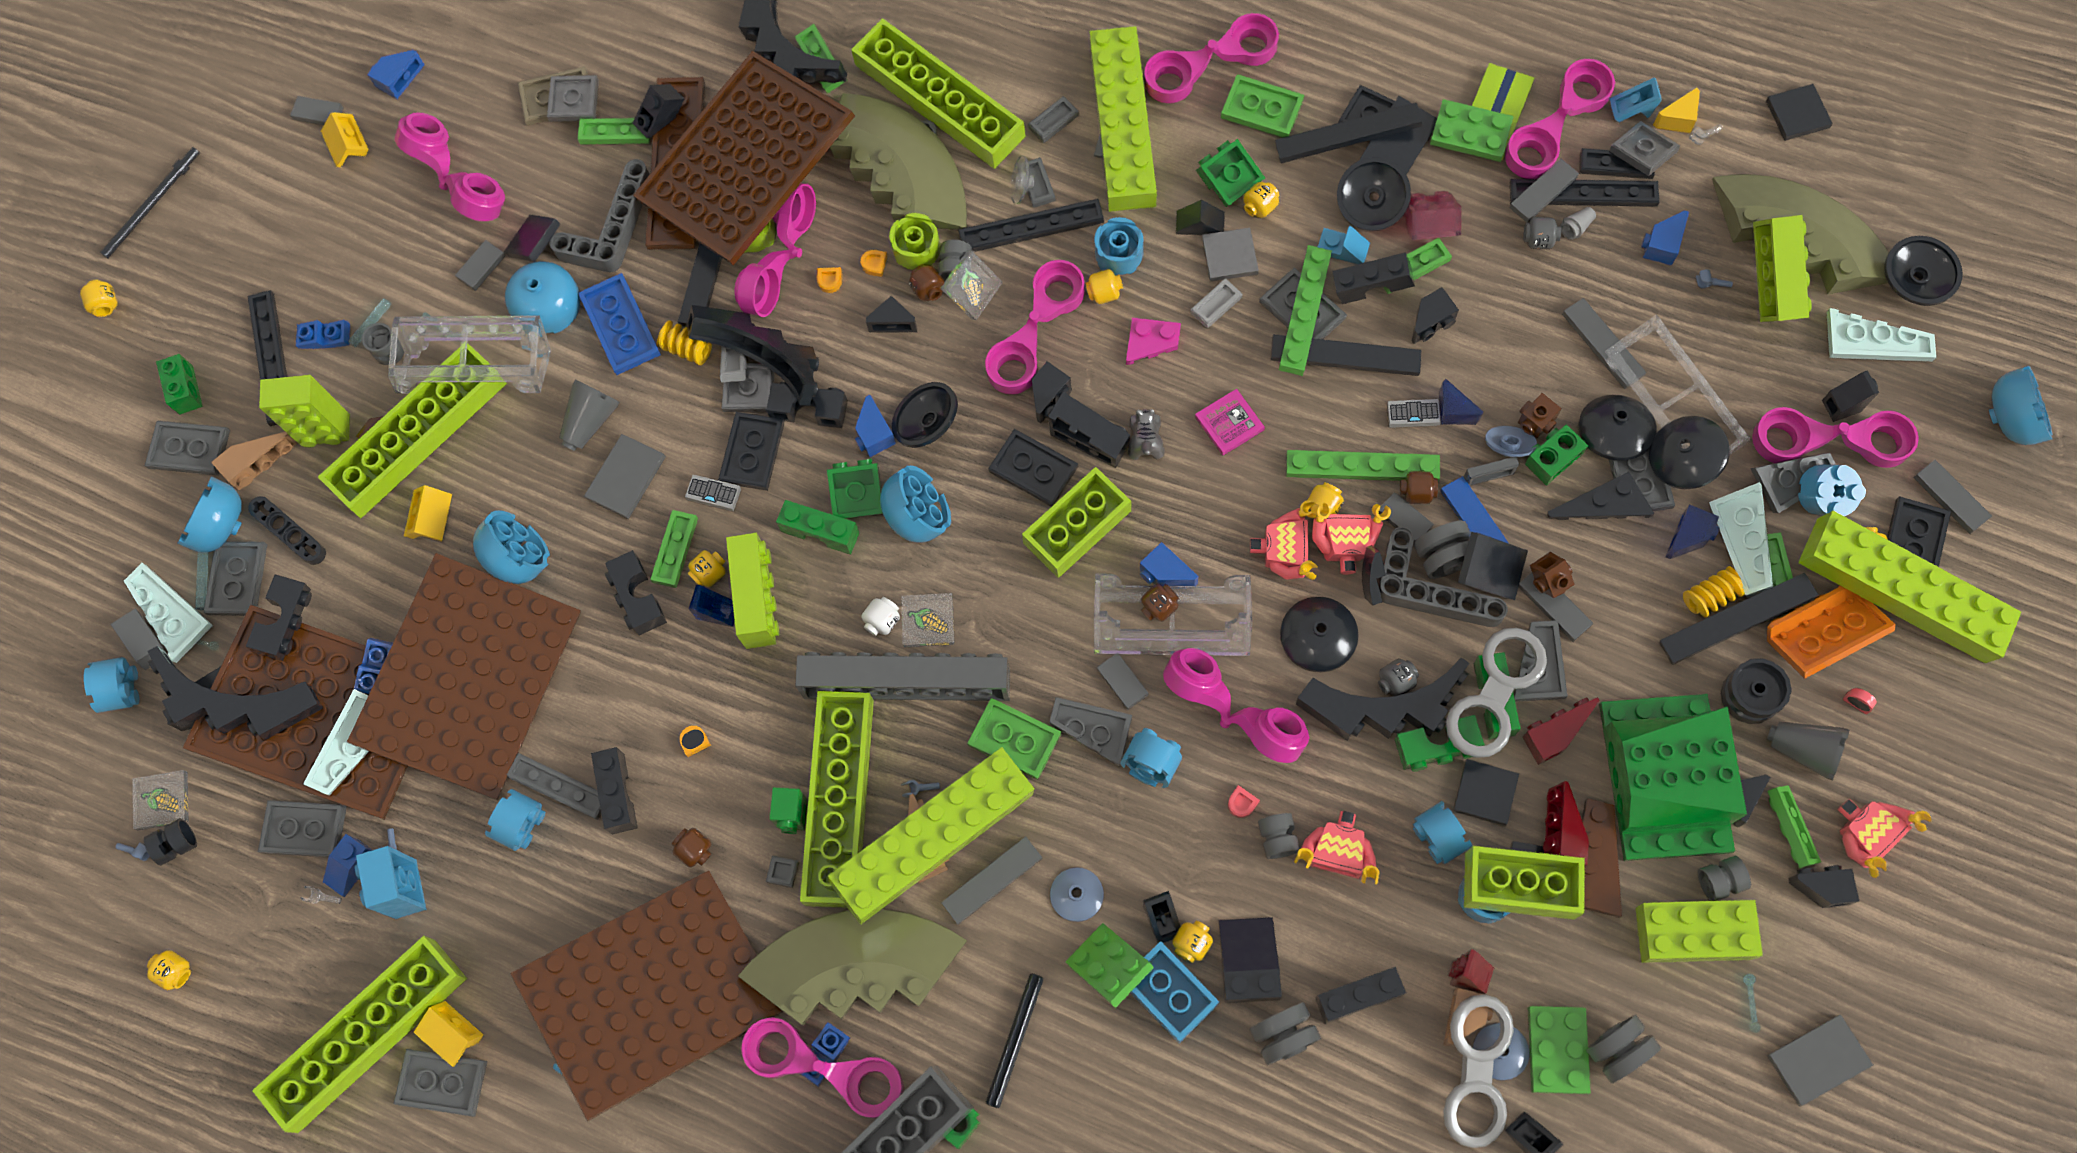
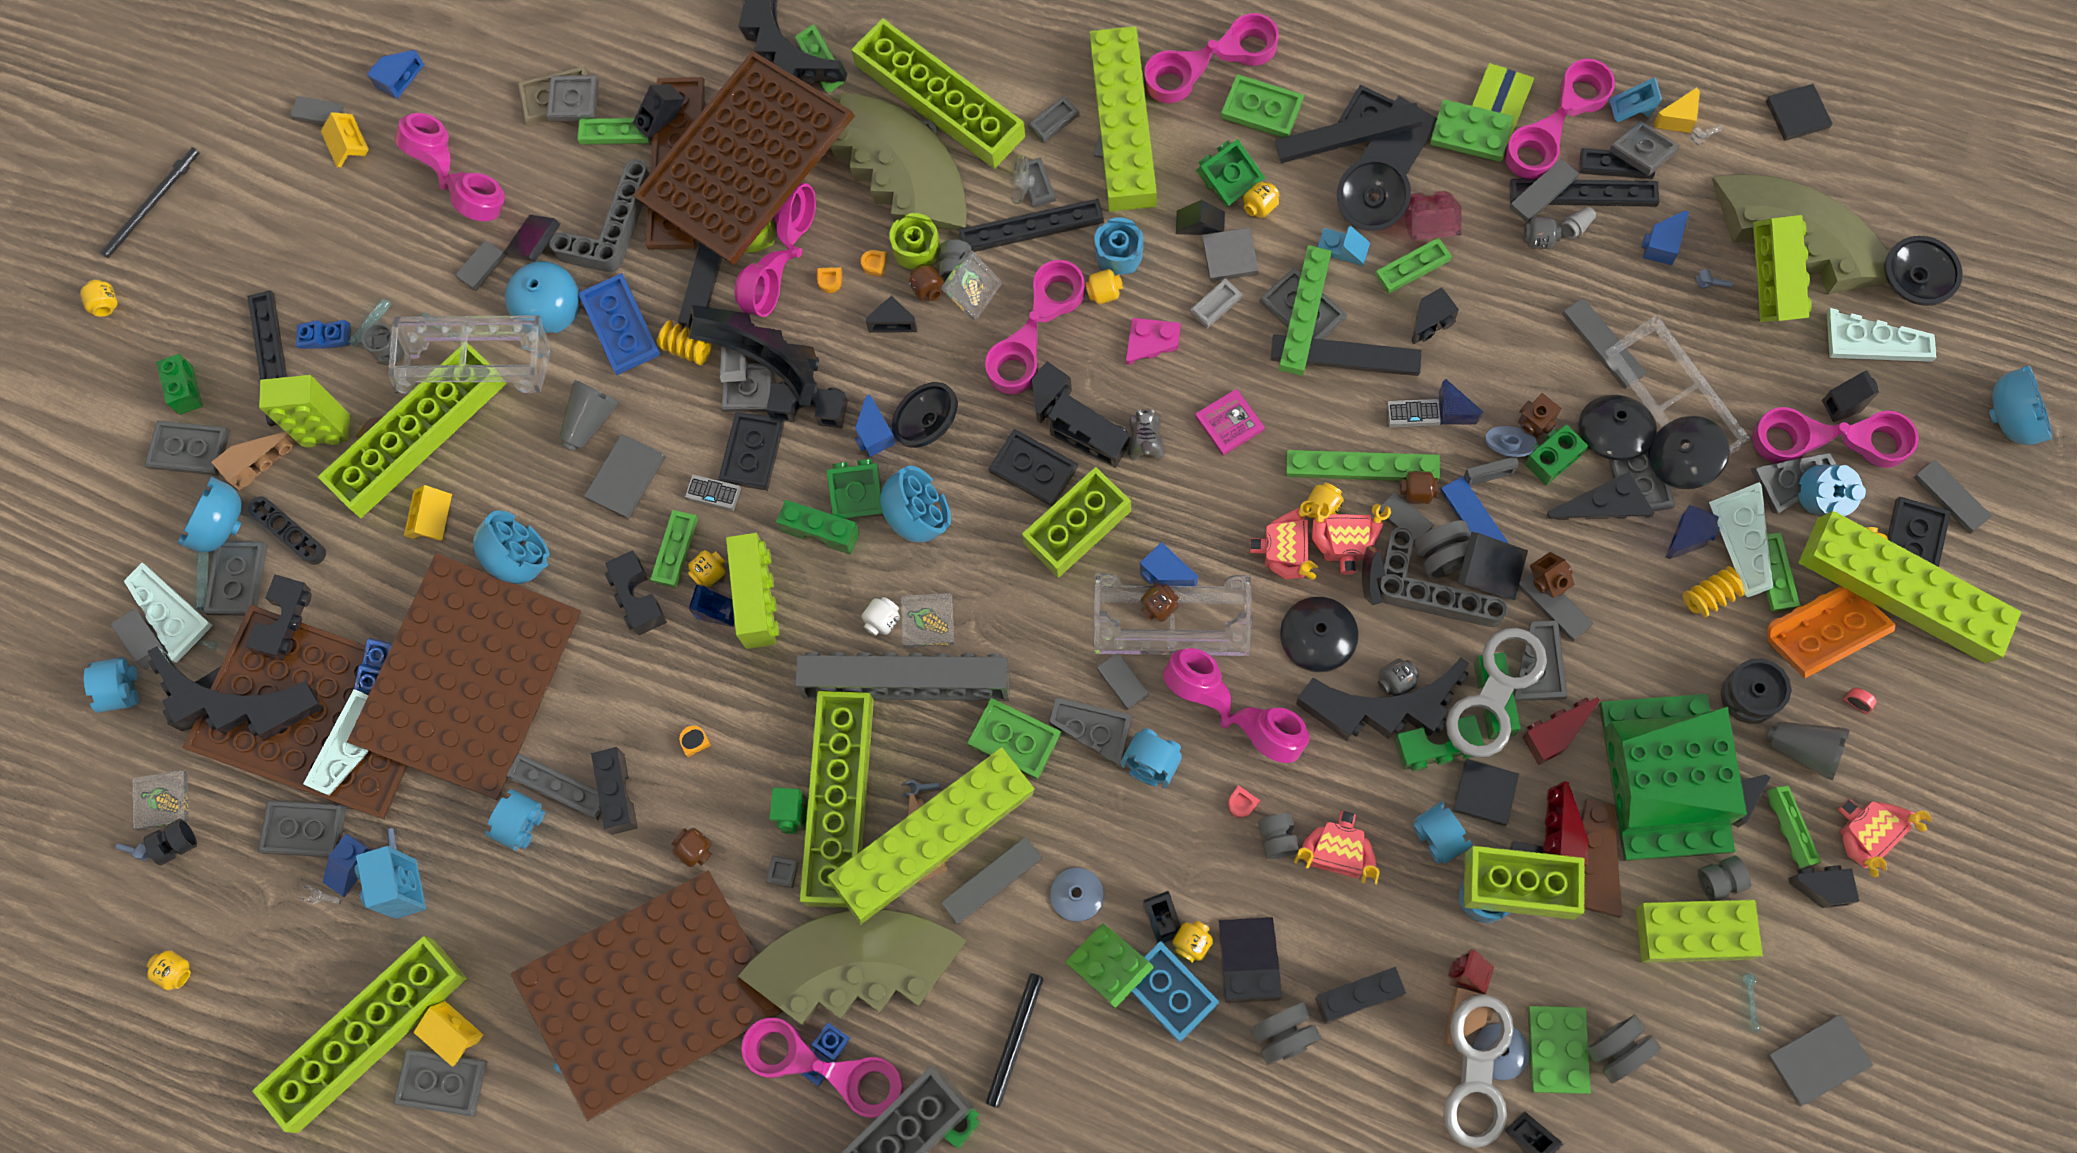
(1388, 272): black arch -> none
(1738, 618): black tile -> none

